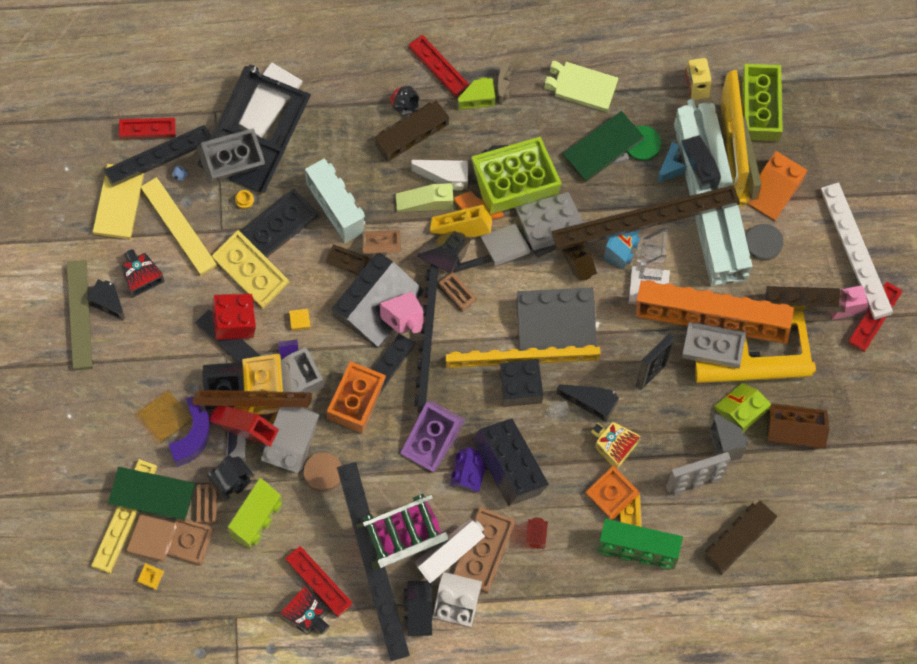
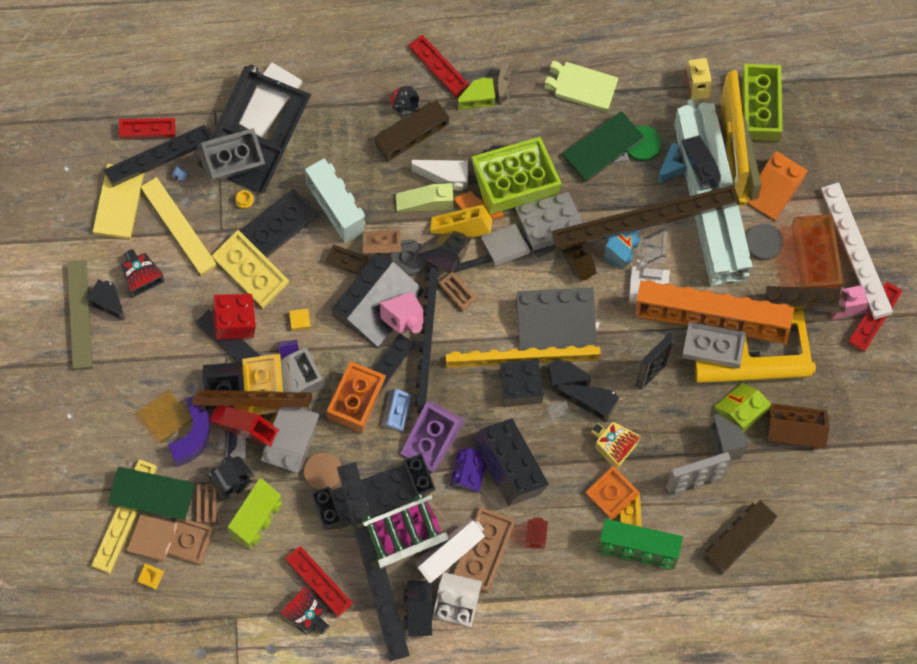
(383, 493): none -> black slope
(396, 410): none -> light blue slope
(408, 259): none -> dark grey tile
(566, 374): none -> black slope
(817, 251): none -> clear orange brick

